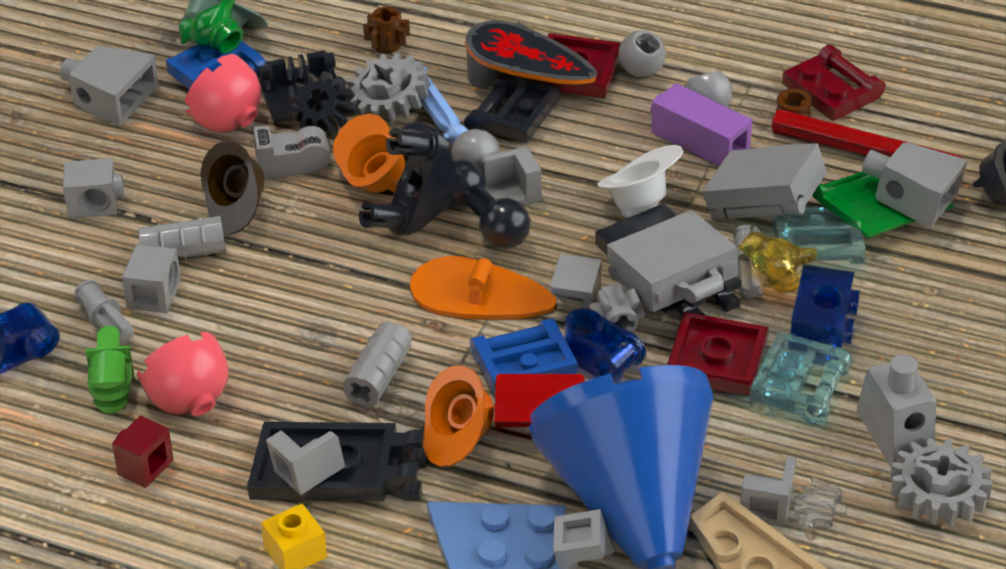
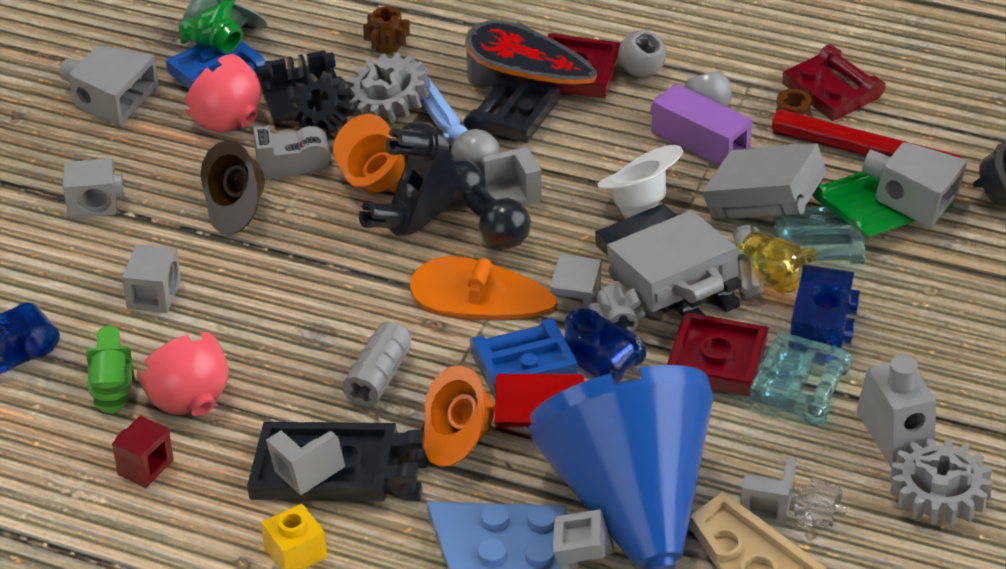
(102, 309): light grey axle -> none
(190, 237): light grey axle -> none

